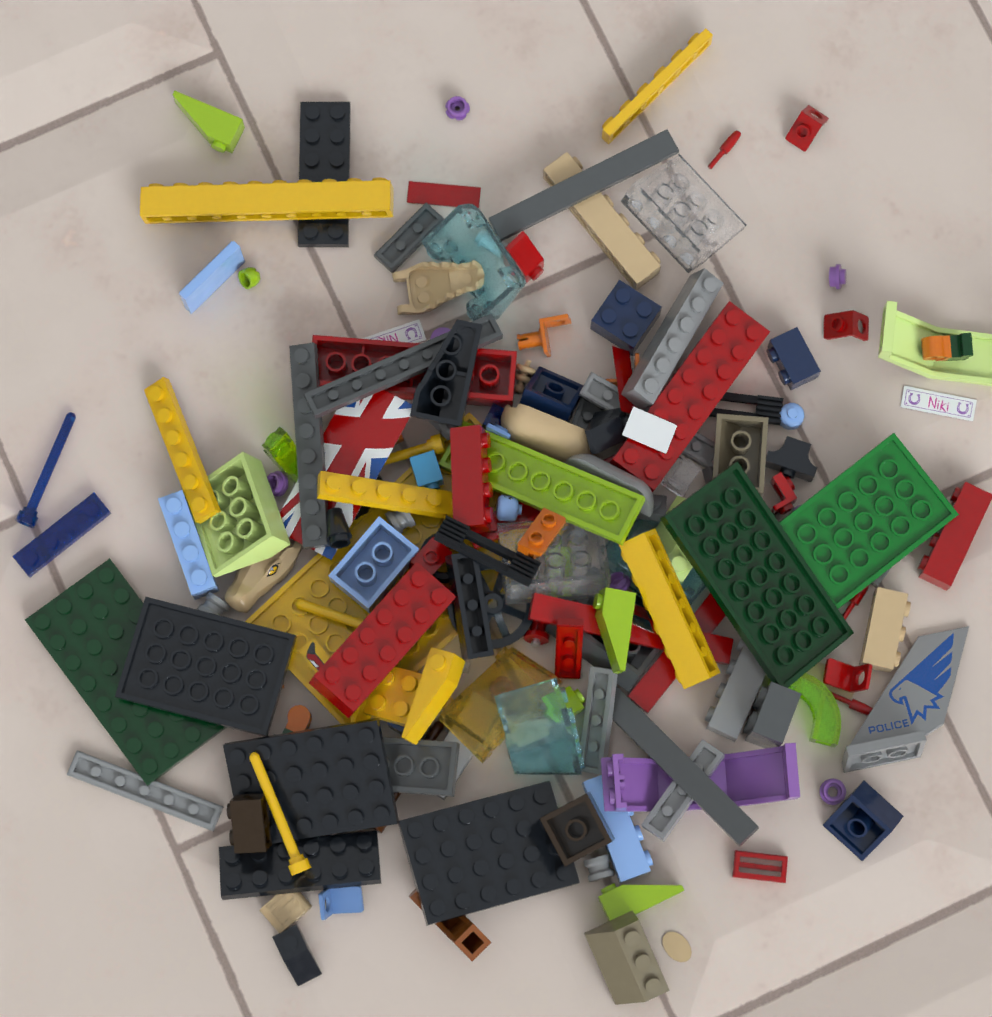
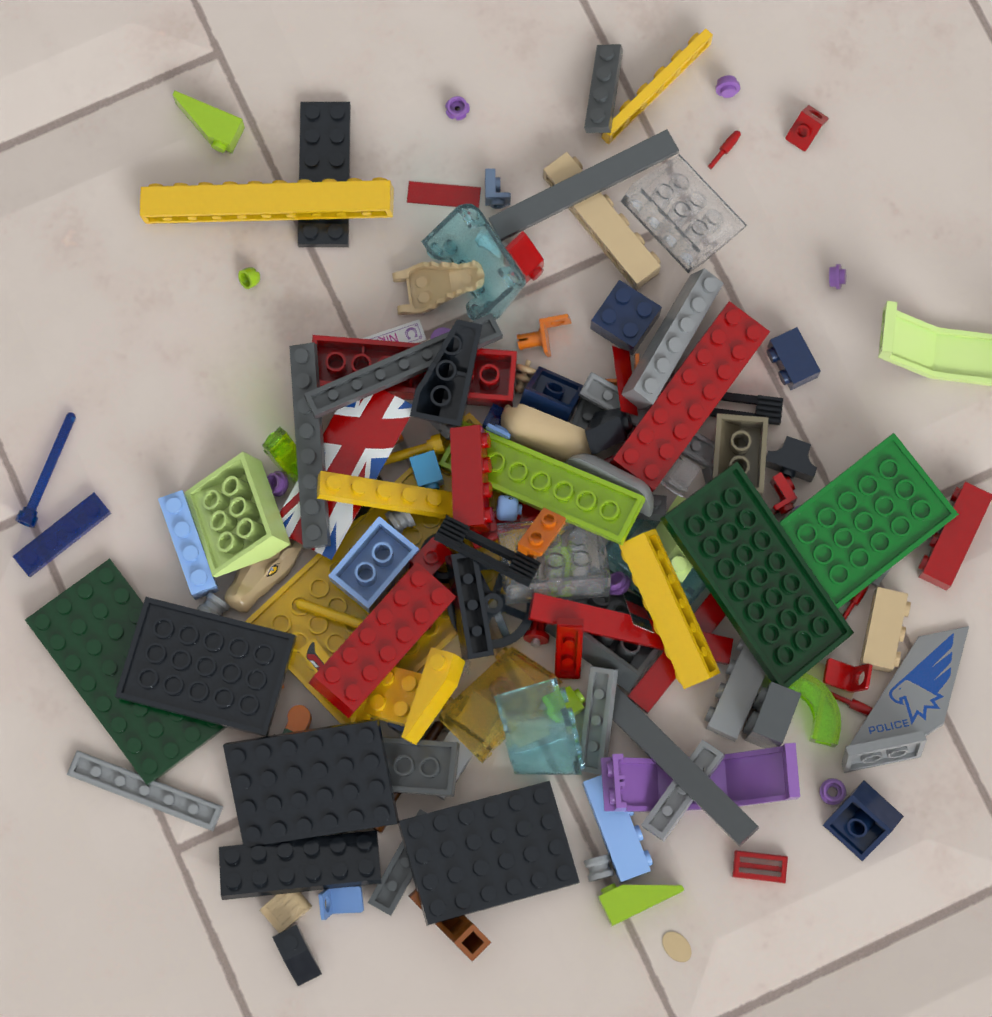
(182, 450): yellow plate -> none
(212, 277): light blue tile -> none
(249, 823): dark brown brick -> none
(297, 861): yellow piece -> none
(337, 532): black cone -> none
(394, 881): none -> dark grey plate
(408, 238): dark grey tile -> none
(492, 185): none -> sand blue bracket
(577, 828): dark brown brick -> none
(603, 88): none -> dark grey plate
(614, 620): lime slope -> none
(626, 960): dark tan slope -> none
(649, 430): white sticker -> none
(727, 86): none -> medium lavender plate
(791, 416): light blue piece -> none
(845, 325): red bracket -> none
(938, 403): white sticker -> none
(947, 347): leg -> none

